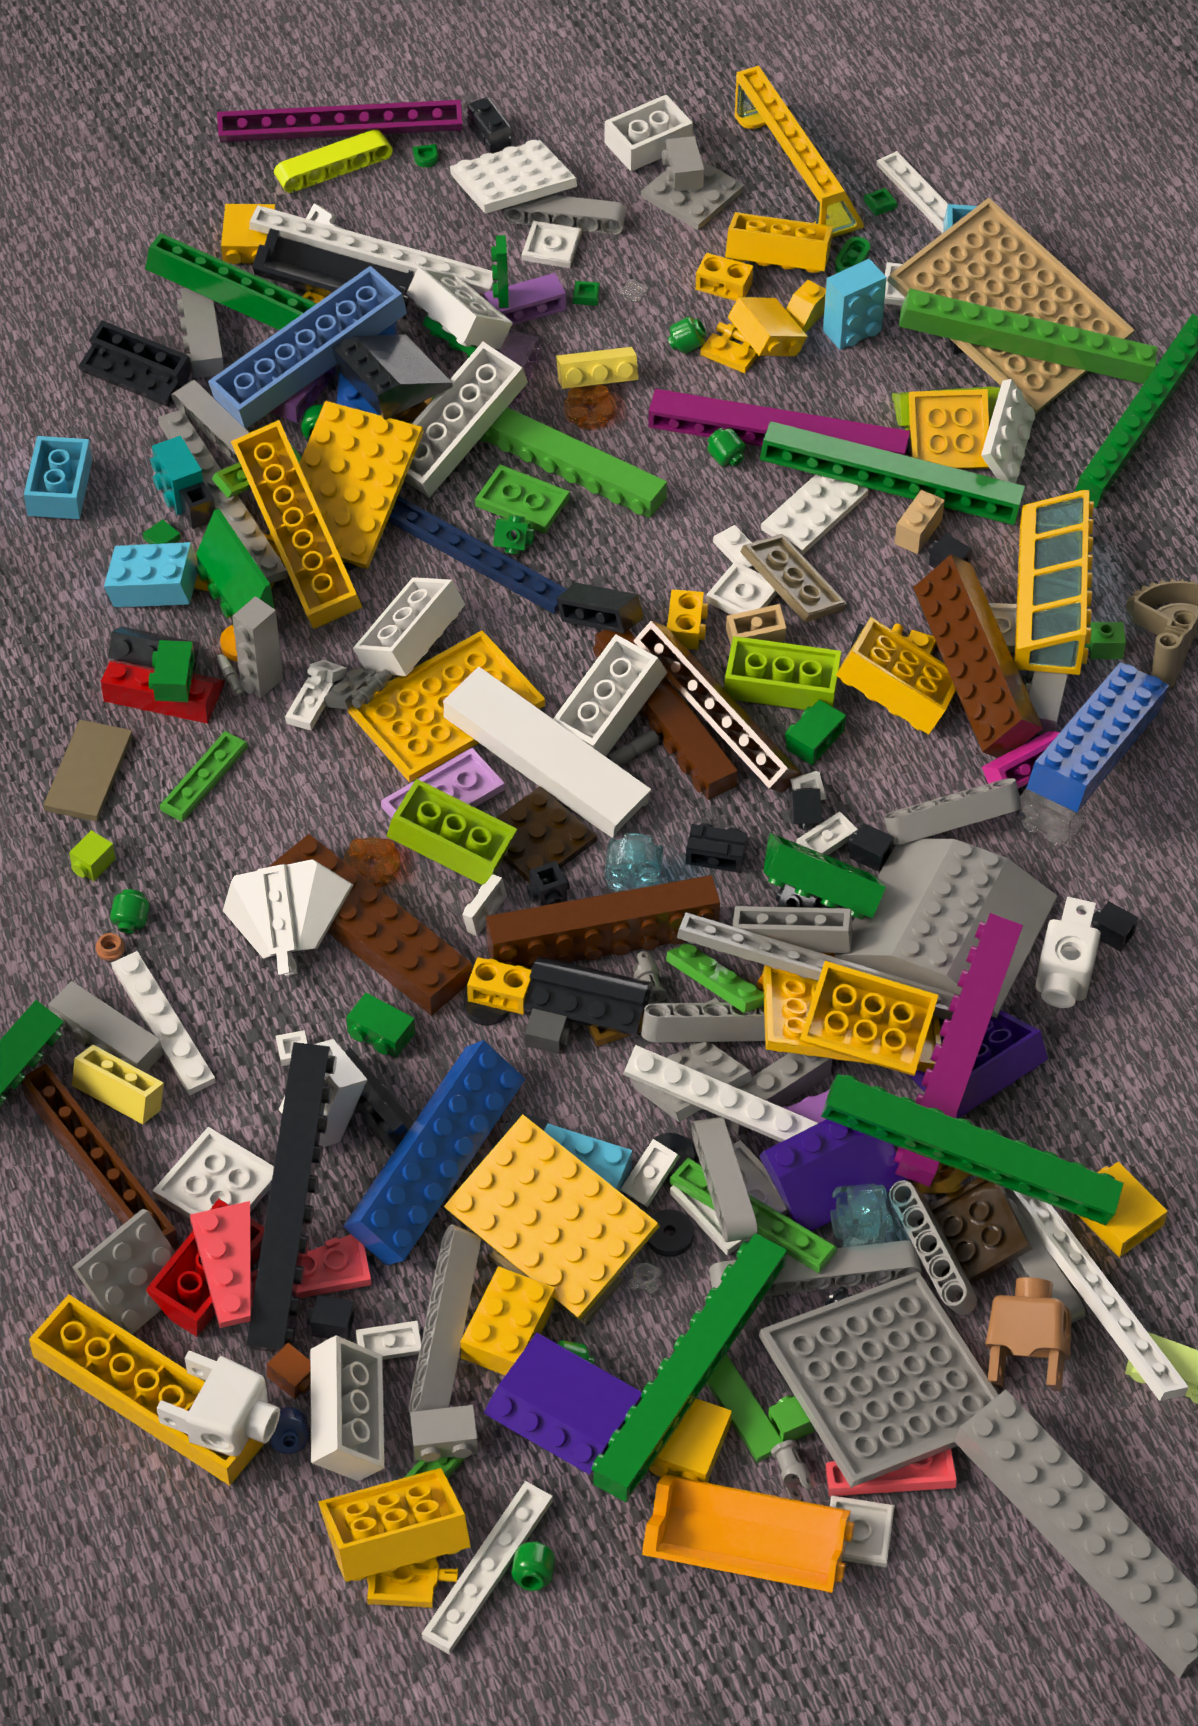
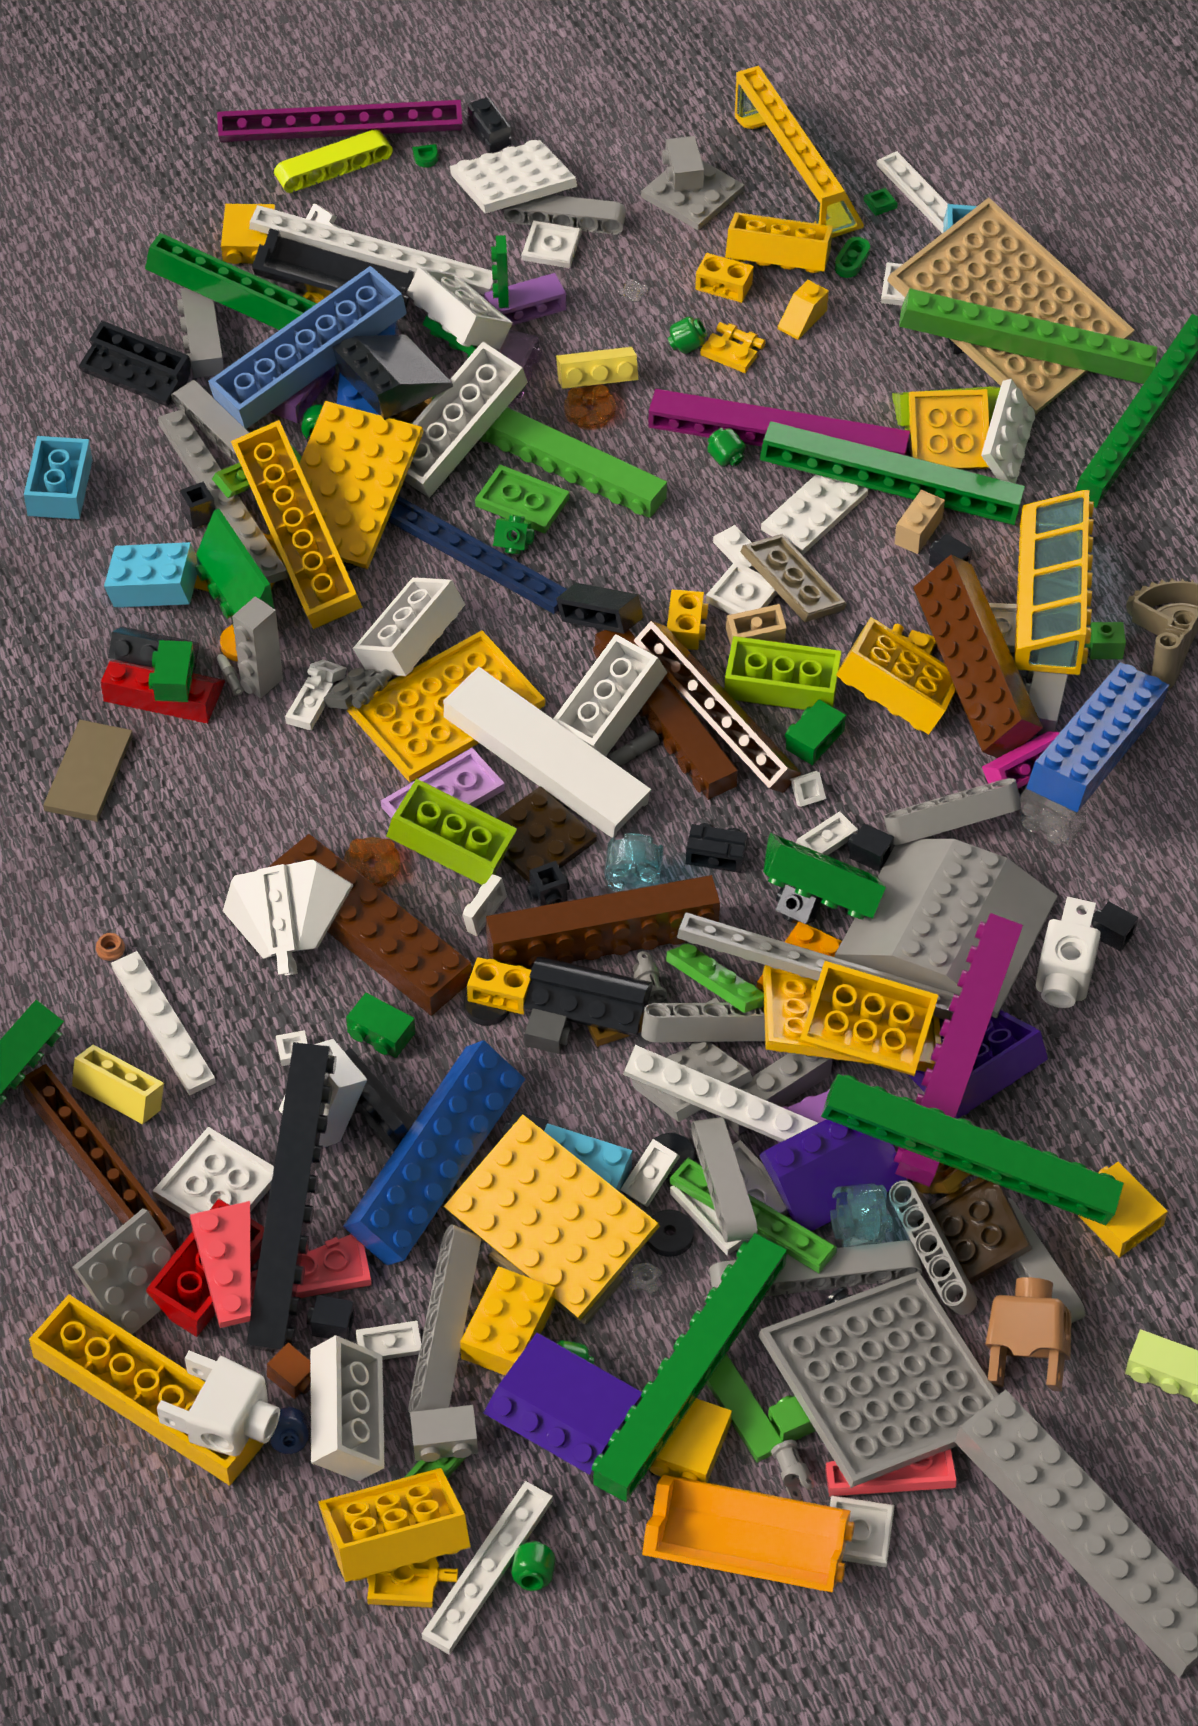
(92, 856): lime brick -> none
(101, 1025): light grey brick -> none
(129, 911): green head -> none
(161, 534): green tile -> none
(174, 470): teal brick -> none
(203, 776): bright green tile -> none
(586, 293): green tile -> none
(642, 132): white brick -> none
(767, 326): yellow brick -> none
(805, 807): black brick -> none
(810, 928): light grey brick -> none
(854, 304): medium azure brick -> none
(1101, 1297): white plate -> none

